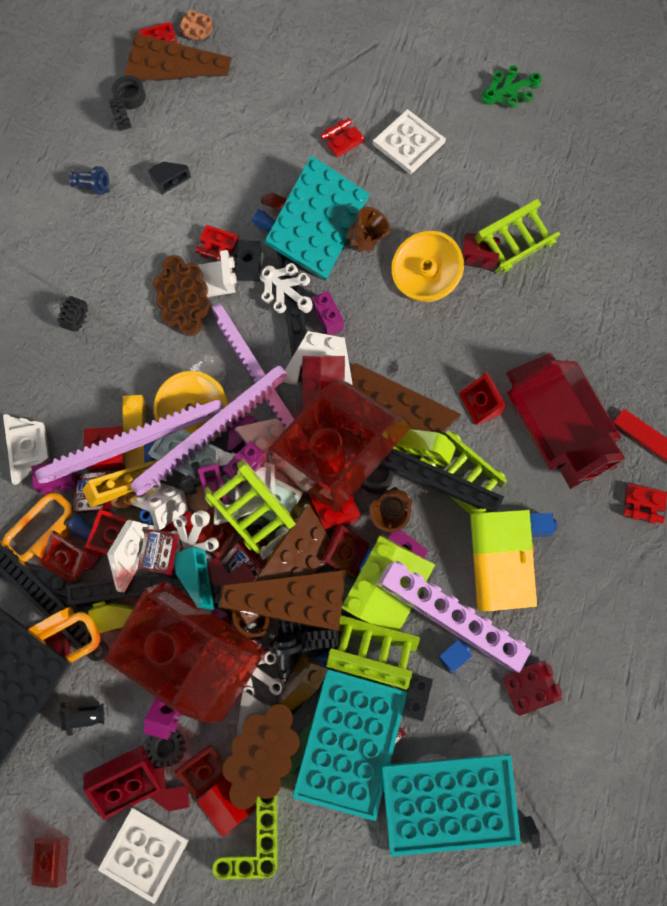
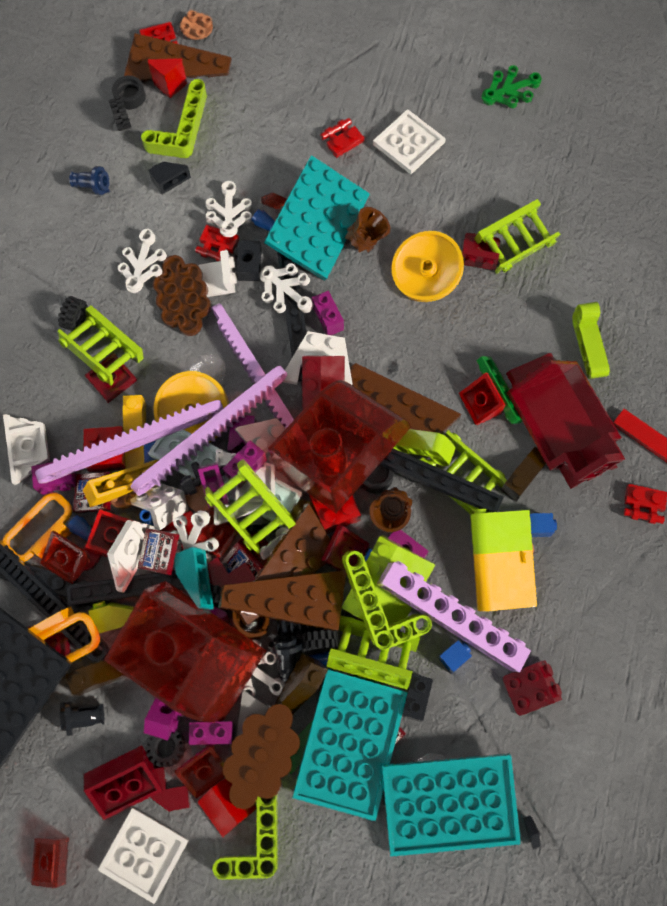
(92, 677): none -> dark brown slope
(106, 329): none -> lime fence
(121, 378): none -> dark red tile
(135, 282): none -> white plant
(168, 75): none -> red slope
(183, 142): none -> lime beam
(211, 733): none -> magenta brick
(228, 227): none -> white plant
(375, 607): none -> lime beam
(487, 365): none -> green plate
(524, 475): none -> dark brown slope
(590, 340): none -> lime beam

